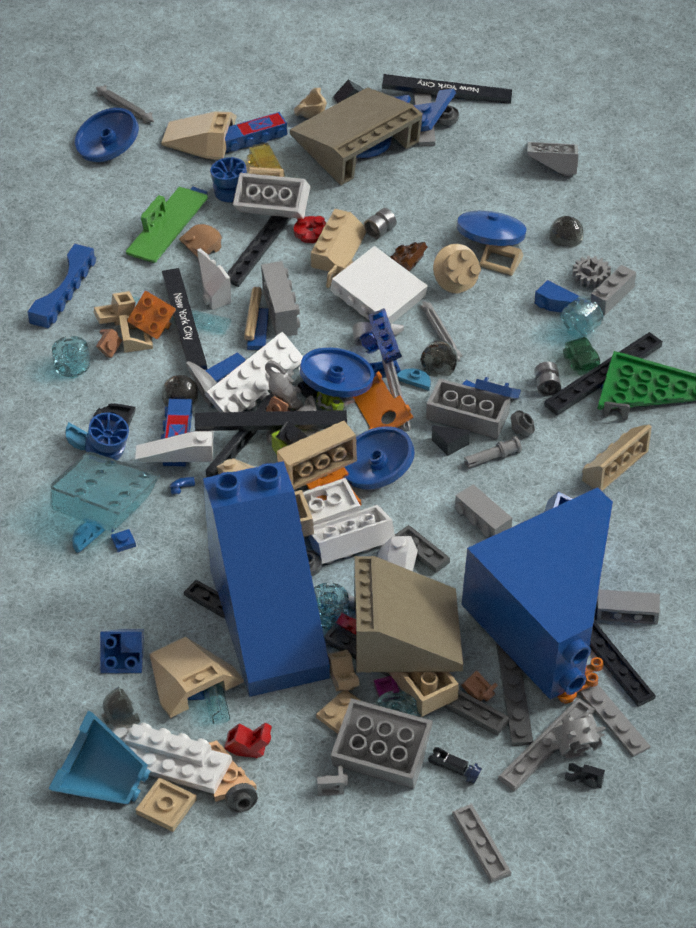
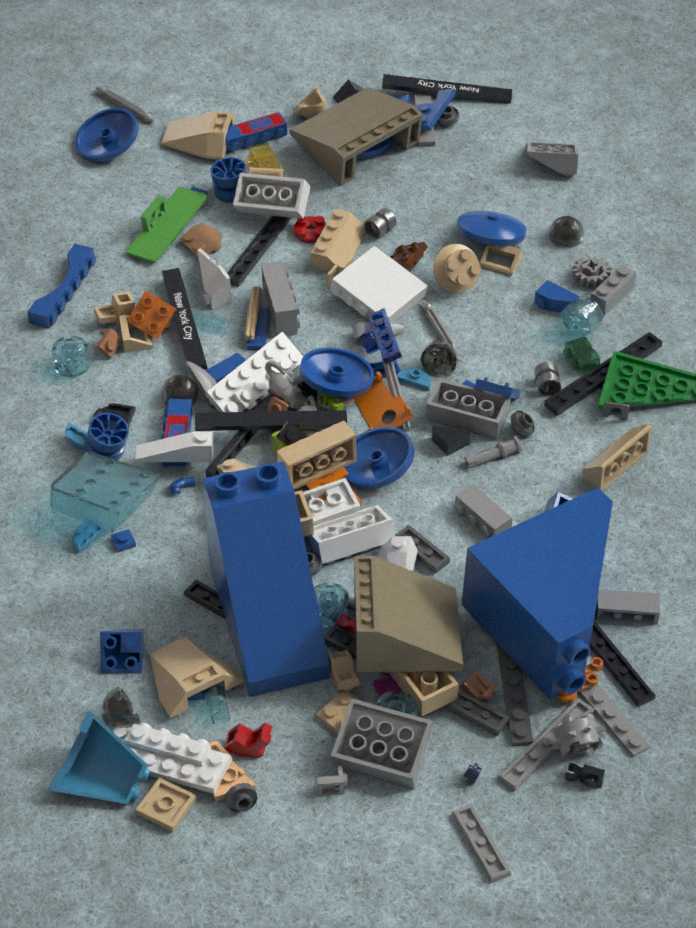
(451, 762): black bar -> none

